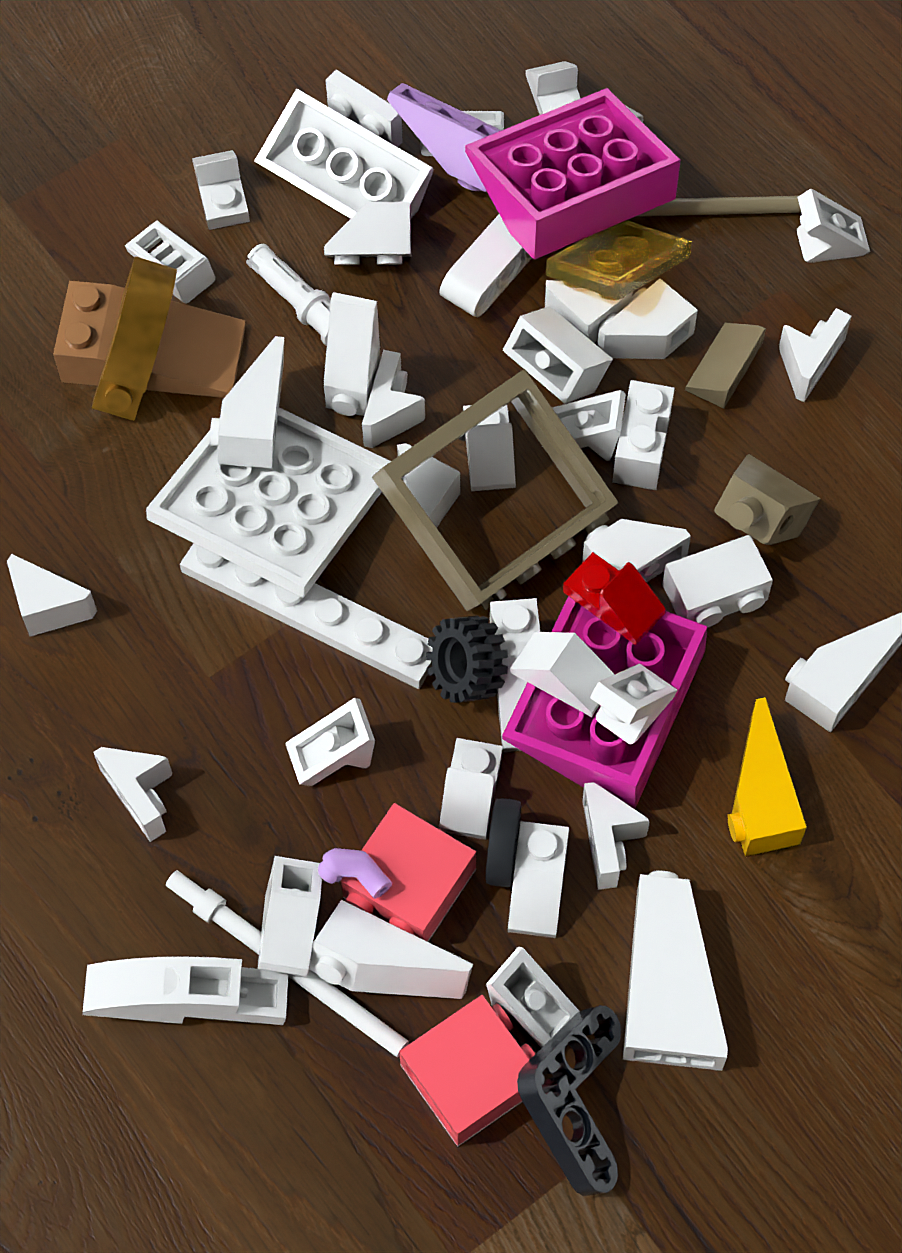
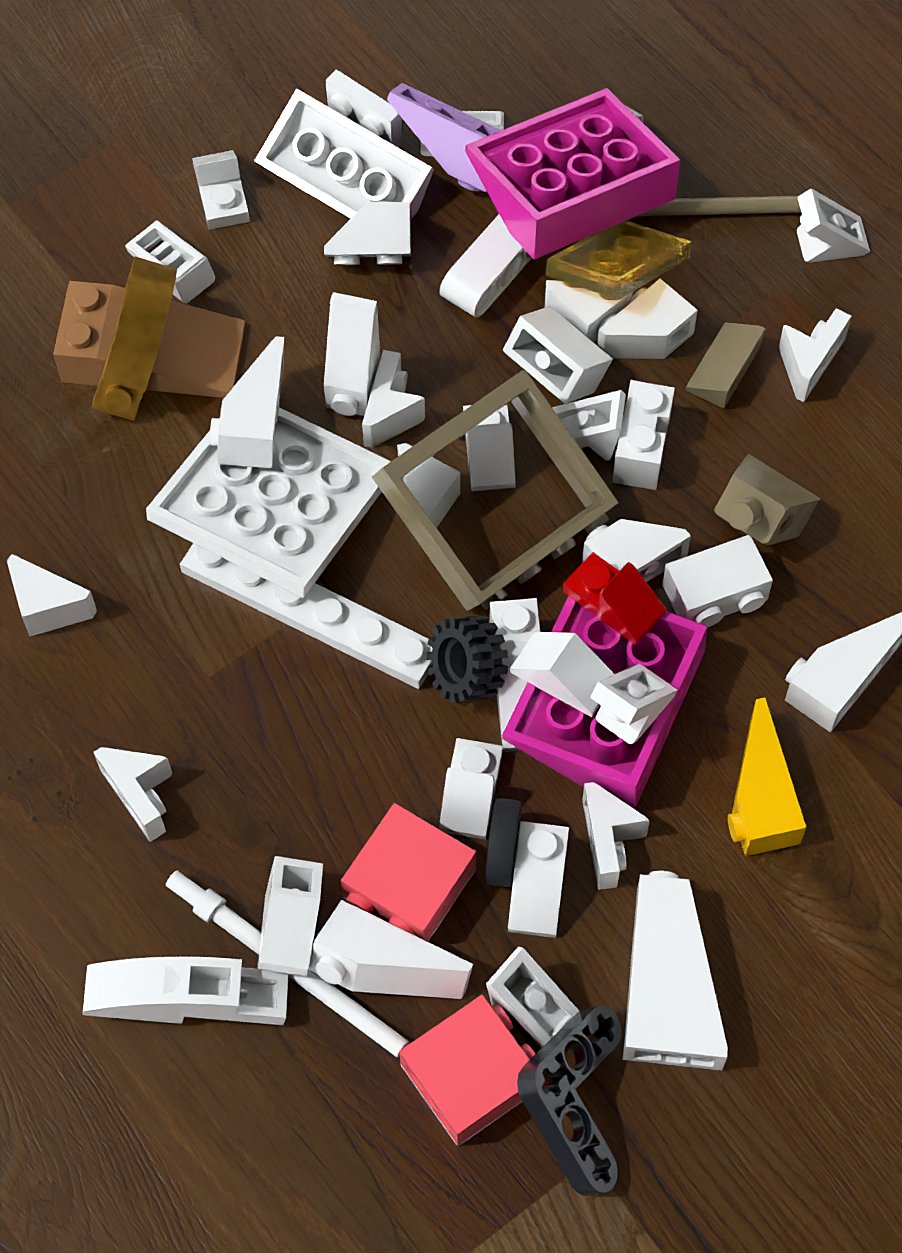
(310, 304): white pin -> none
(331, 743): white slope -> none
(356, 864): lavender arm -> none
(553, 85): white slope -> none

